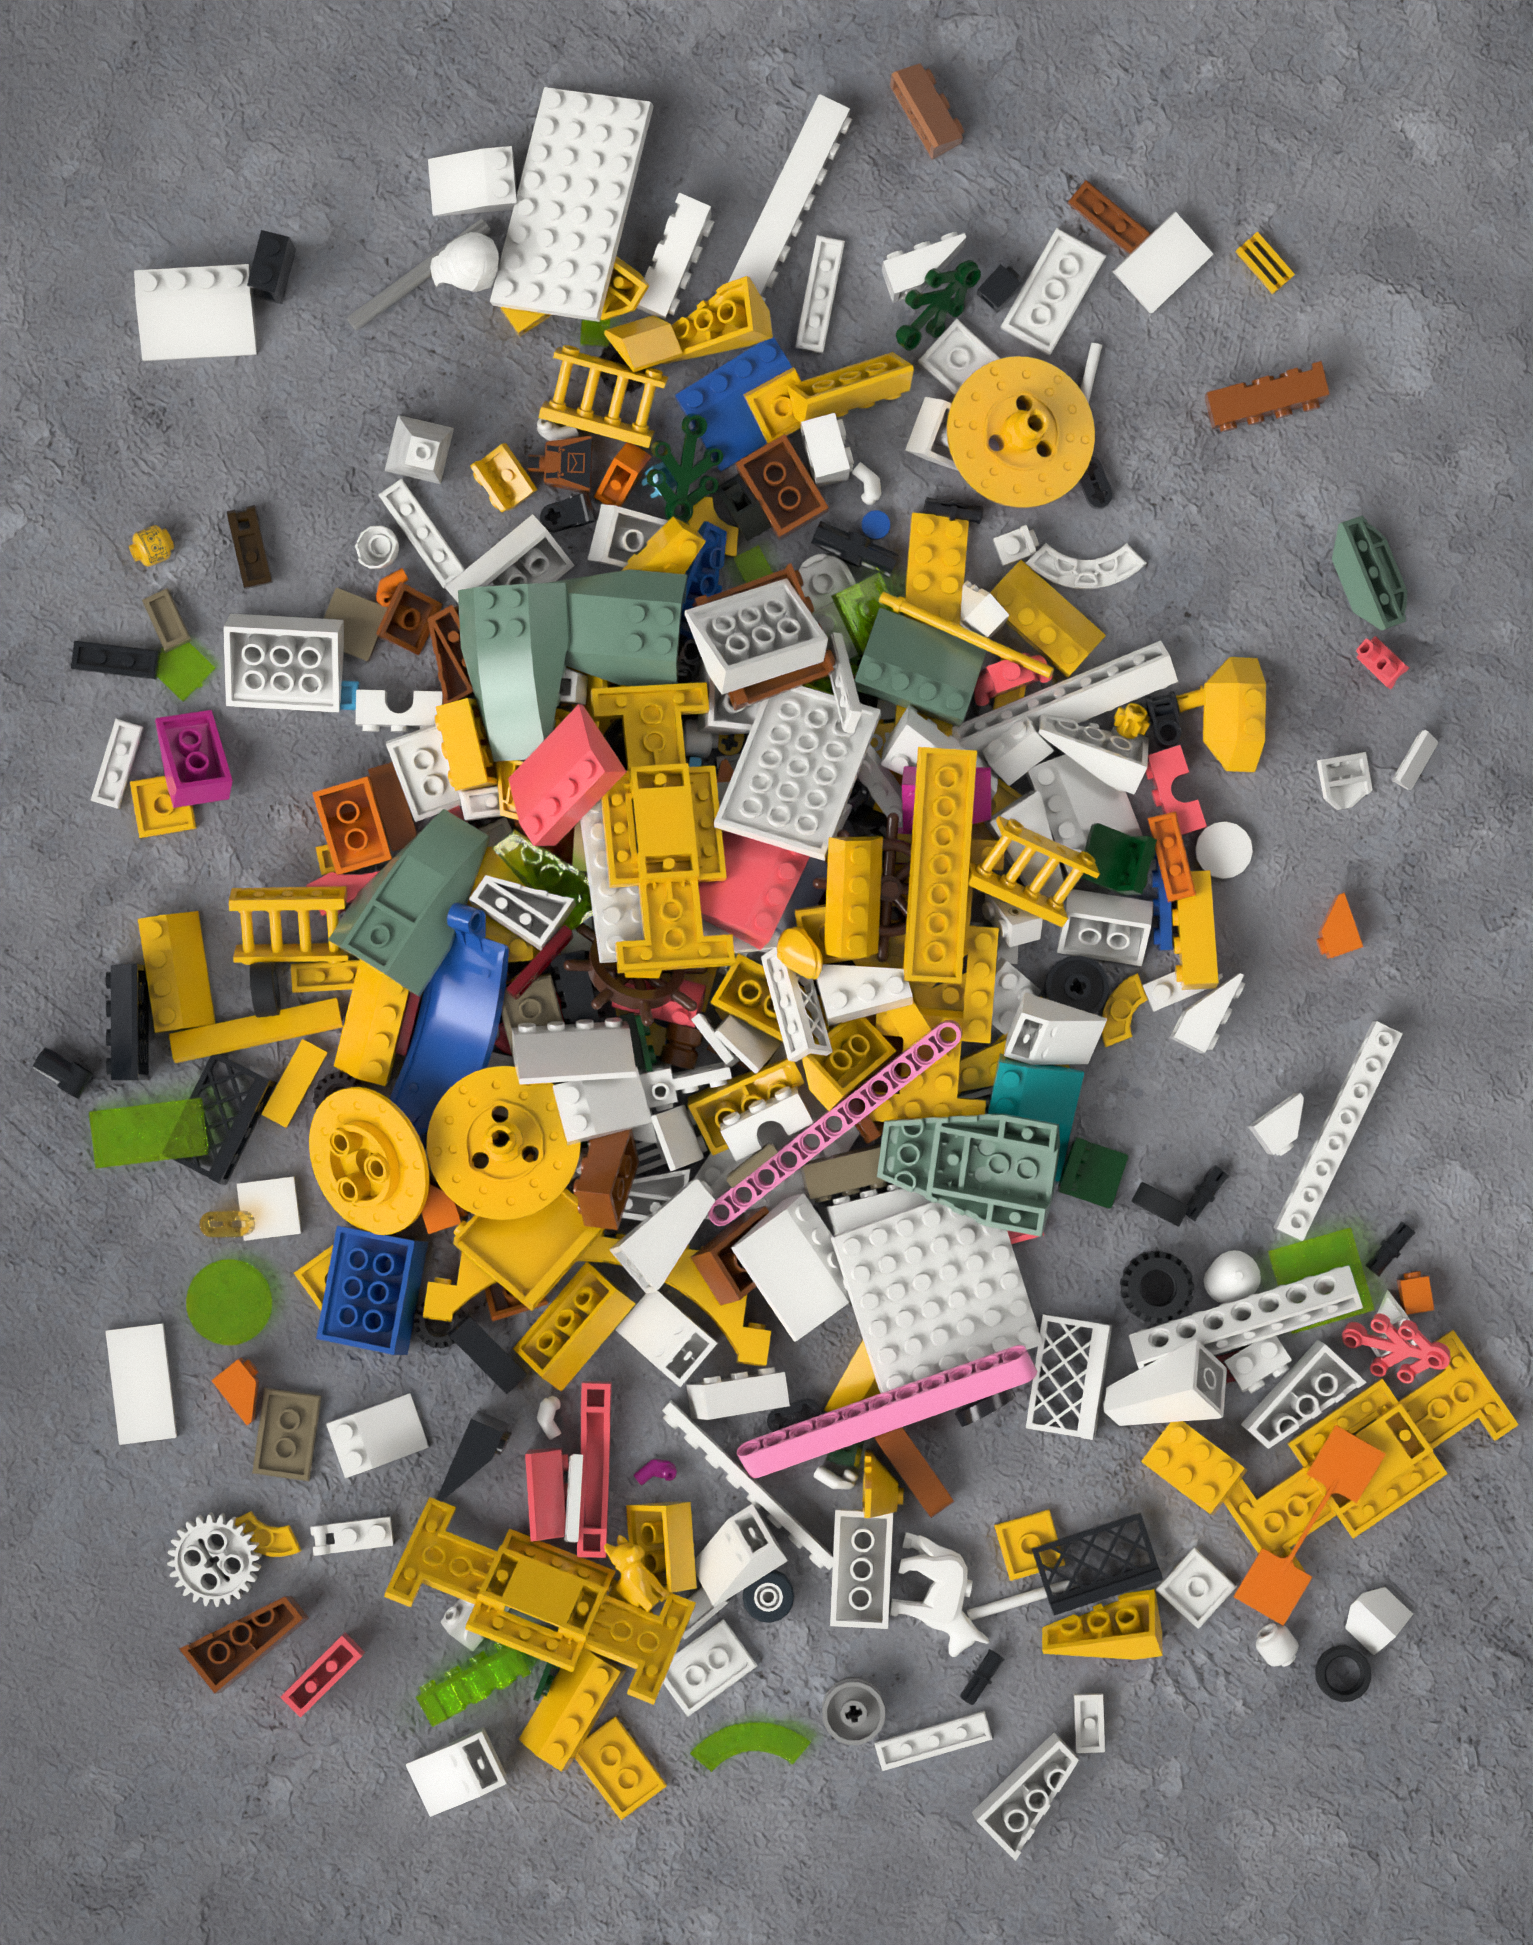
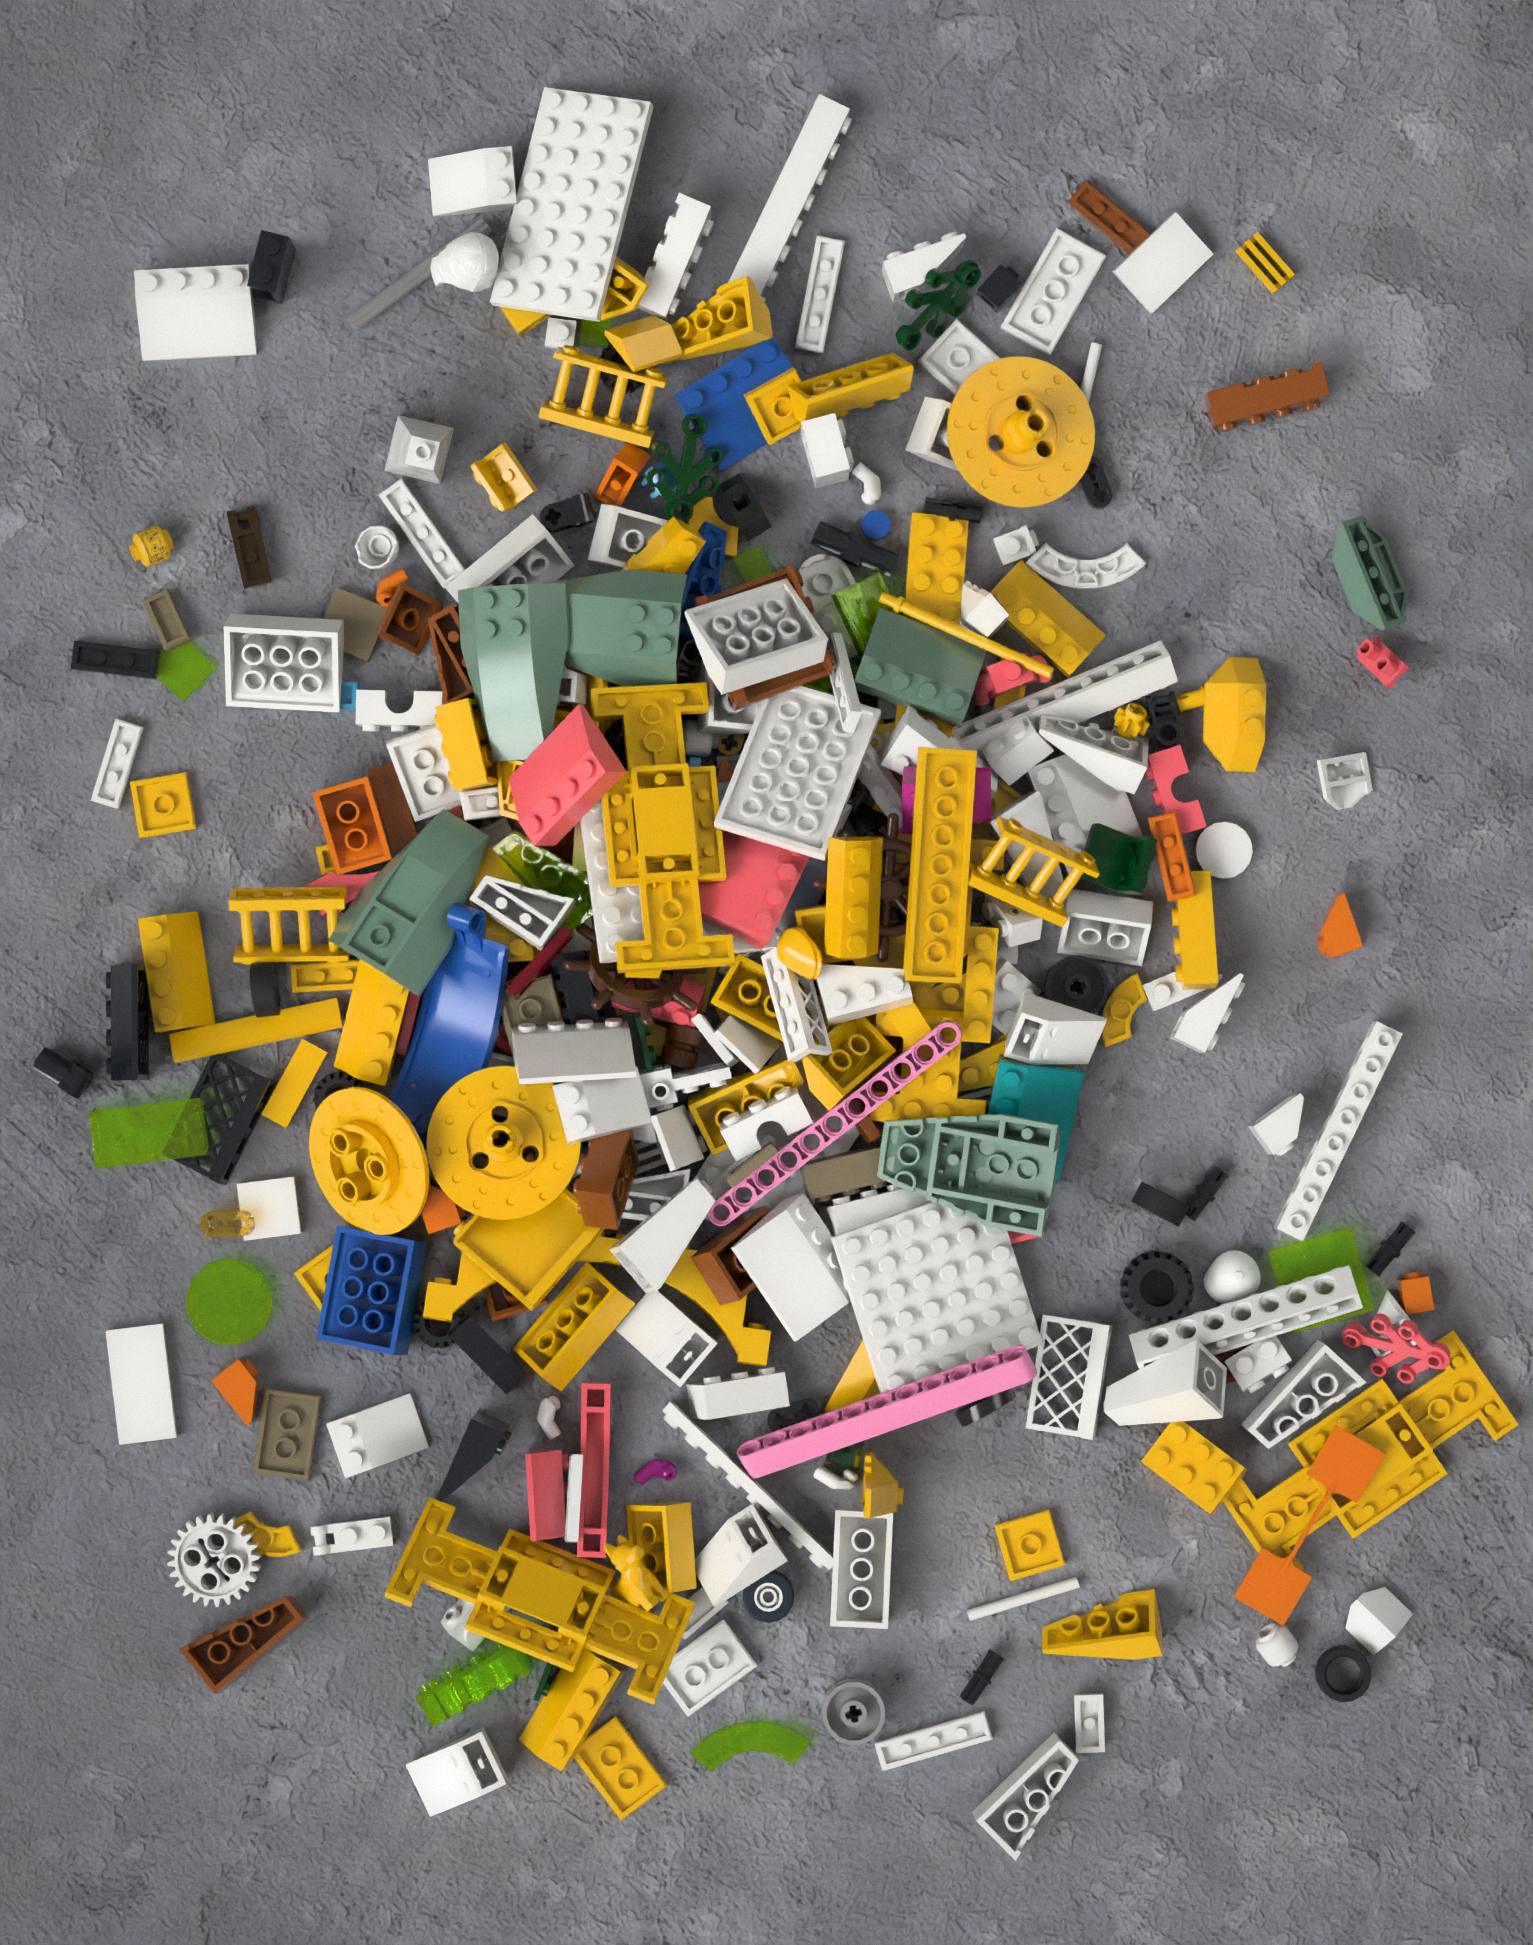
(193, 759): dark pink slope -> none
(322, 1674): coral brick -> none
(552, 431): white arm -> none
(560, 333): none -> white plate
(565, 464): torso -> none
(782, 487): dark orange brick -> none
(915, 1471): dark orange beam -> none
(926, 109): nougat slope -> none
(945, 1597): white animal -> none
(1092, 1173): dark green bracket -> none
(1106, 1587): black fence -> none
(1163, 934): blue plate -> none
(1196, 1587): white tile -> none
(1415, 760): white slope -> none

